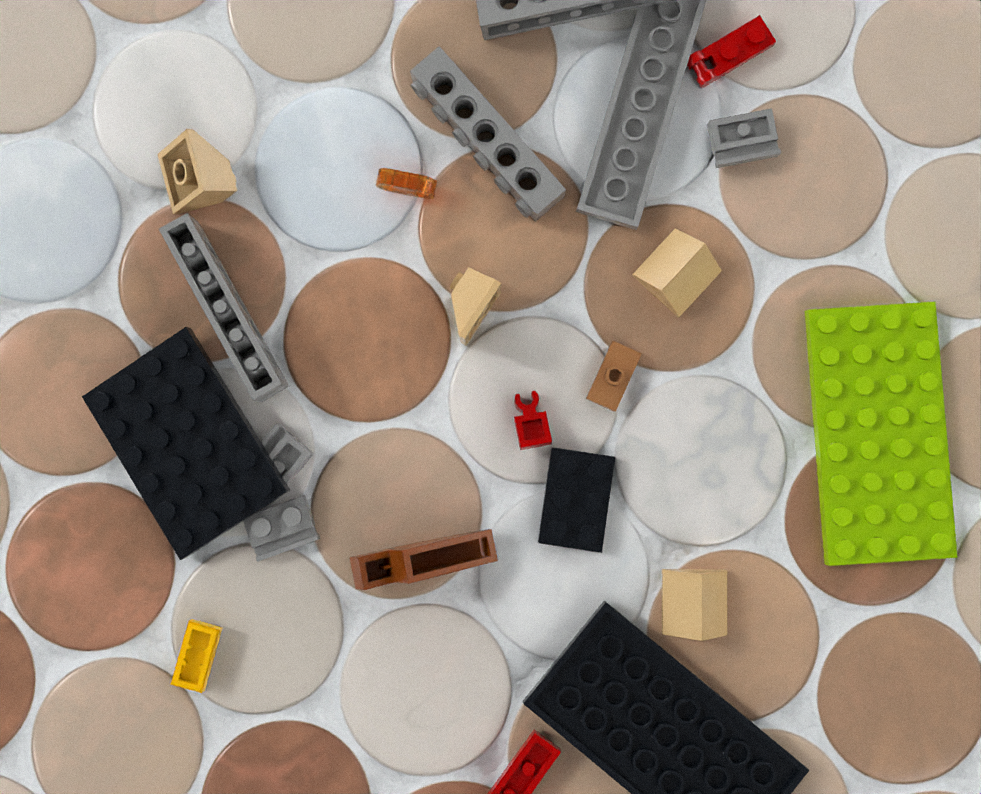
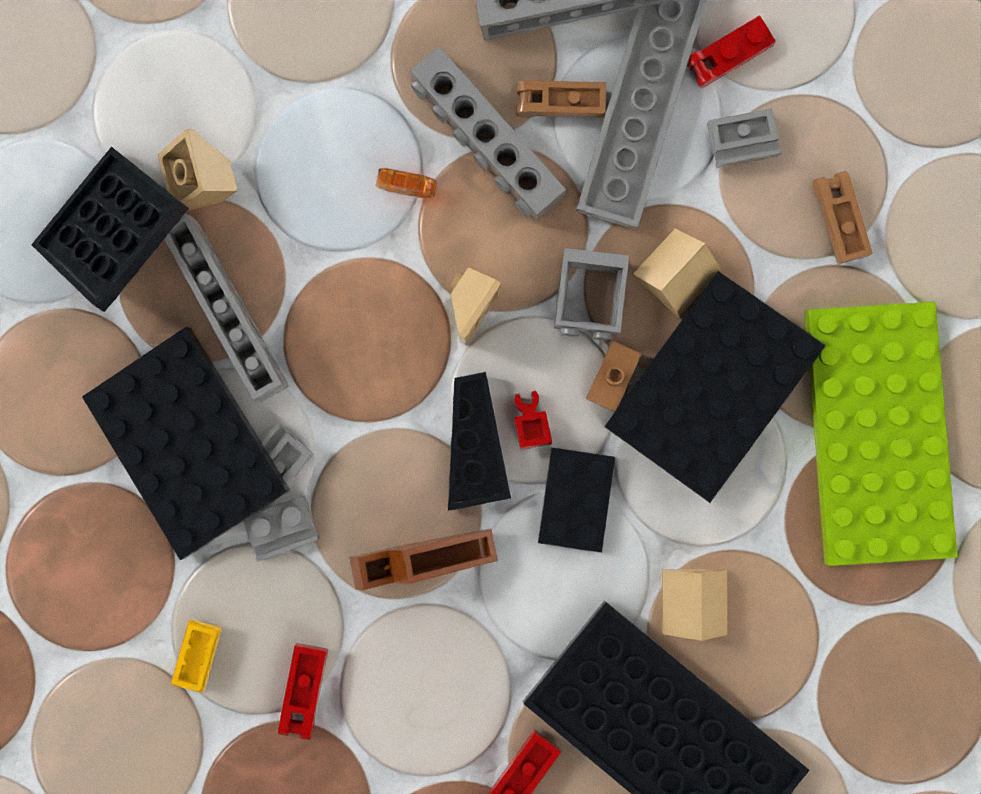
(109, 228): none -> black plate
(303, 690): none -> red plate
(476, 452): none -> black wing
(562, 99): none -> medium nougat plate
(598, 262): none -> light grey window
(714, 386): none -> black plate
(842, 218): none -> medium nougat plate

